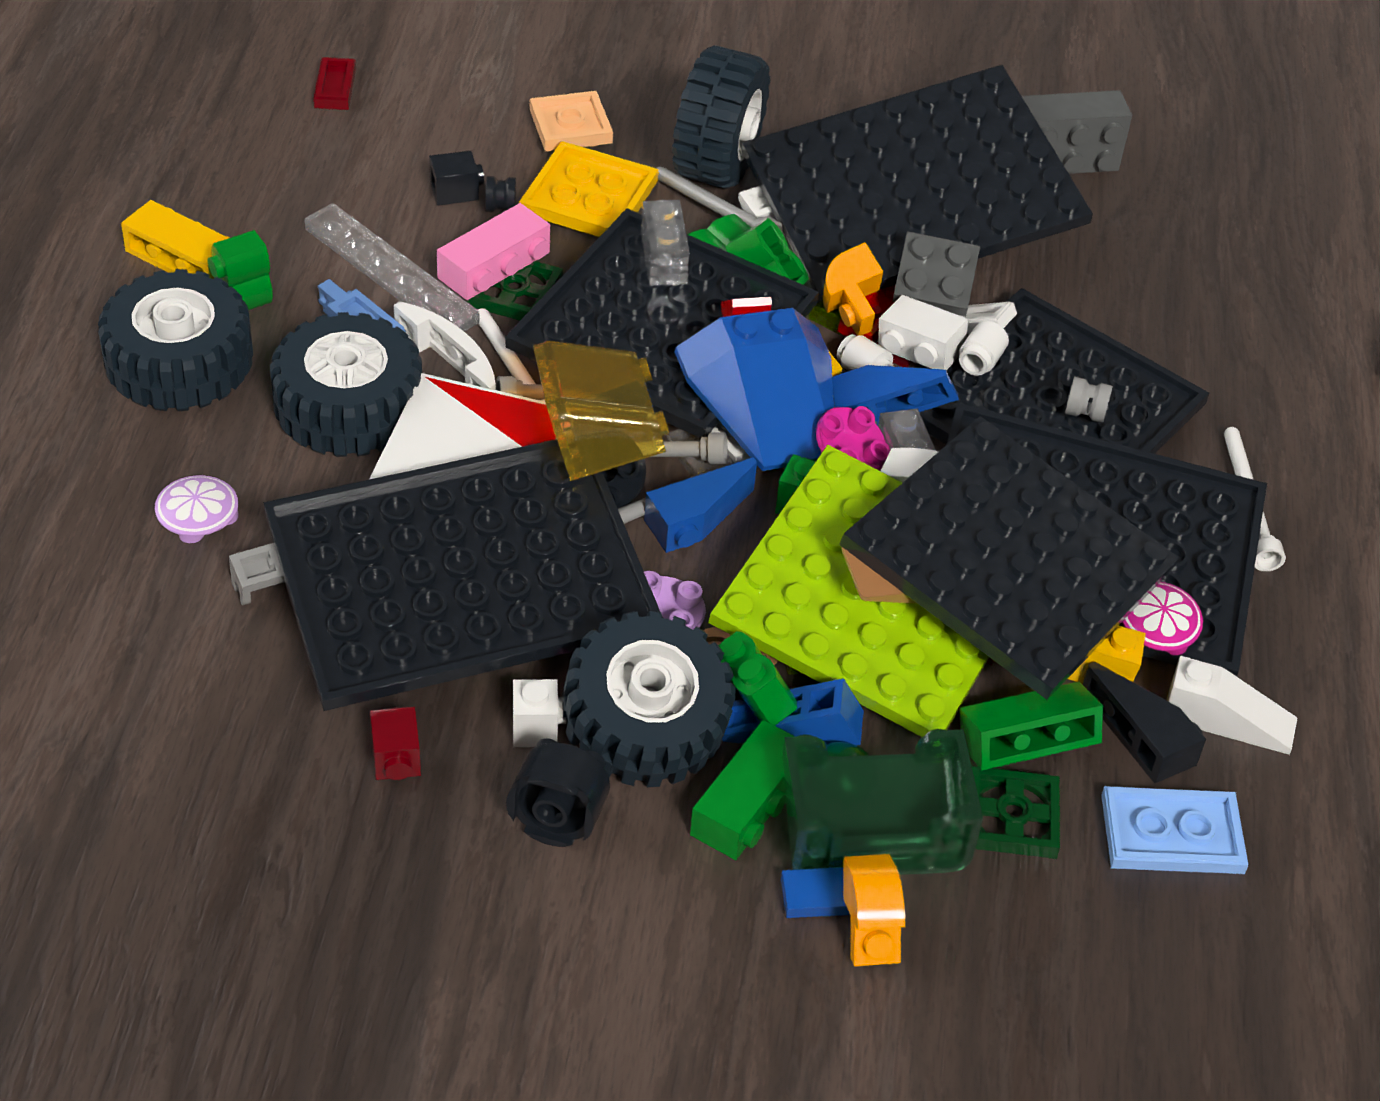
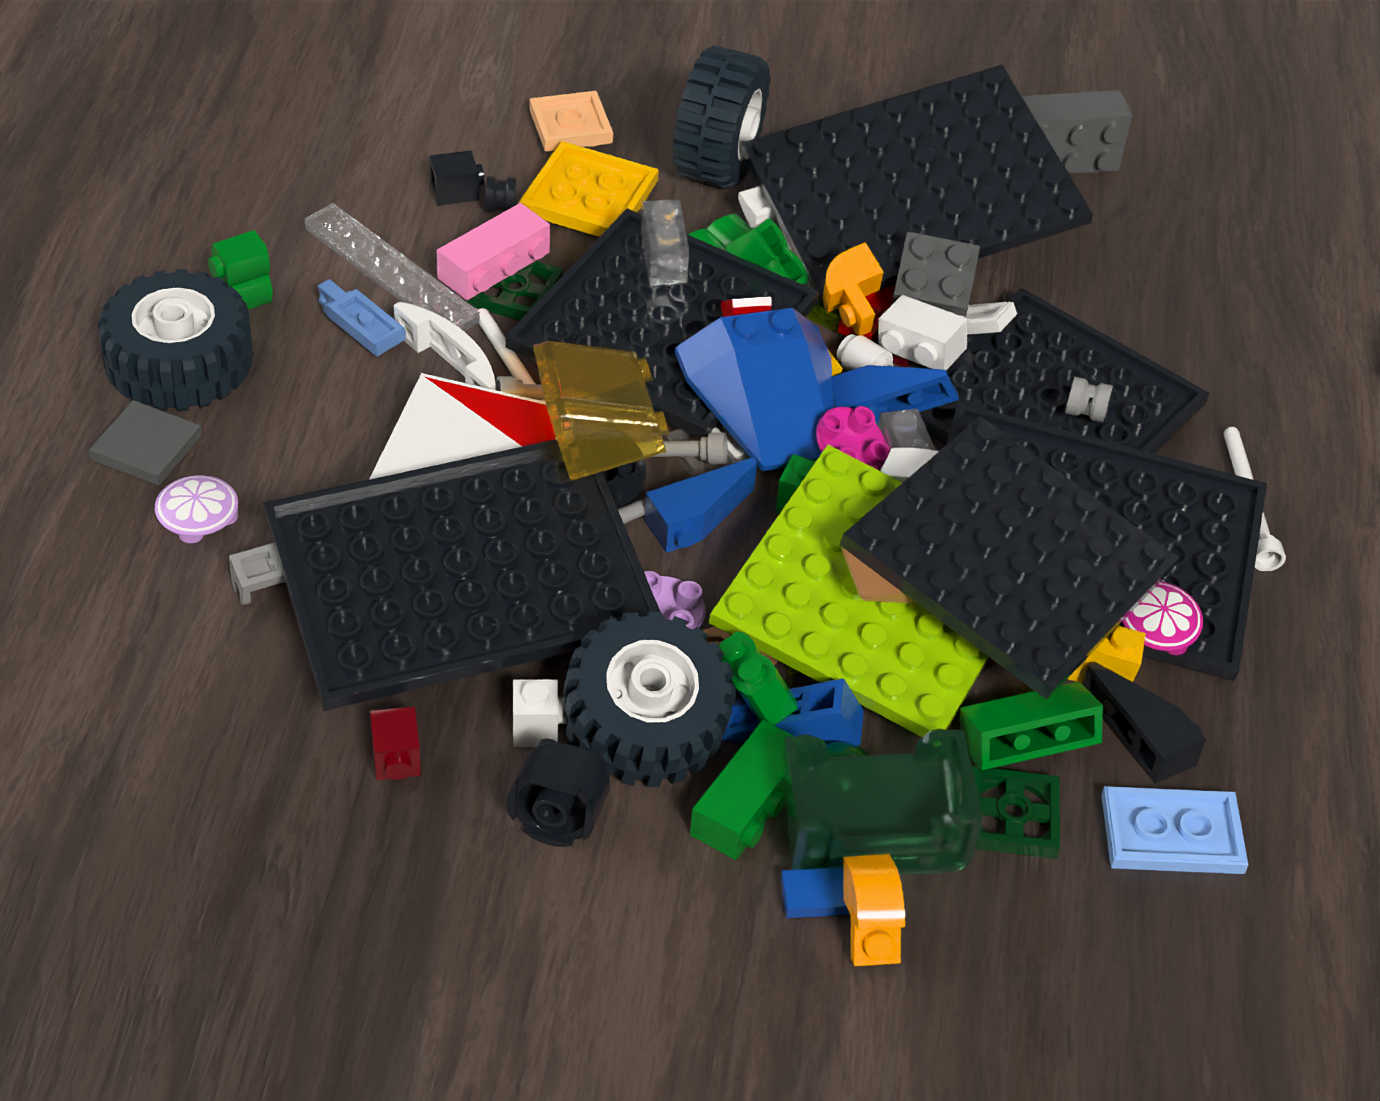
(145, 442): none -> dark grey tile
(169, 239): yellow brick -> none
(335, 83): dark red tile -> none
(343, 382): black wheel -> none
(708, 199): light grey piece -> none
(983, 348): white brick -> none
(1230, 706): white slope -> none

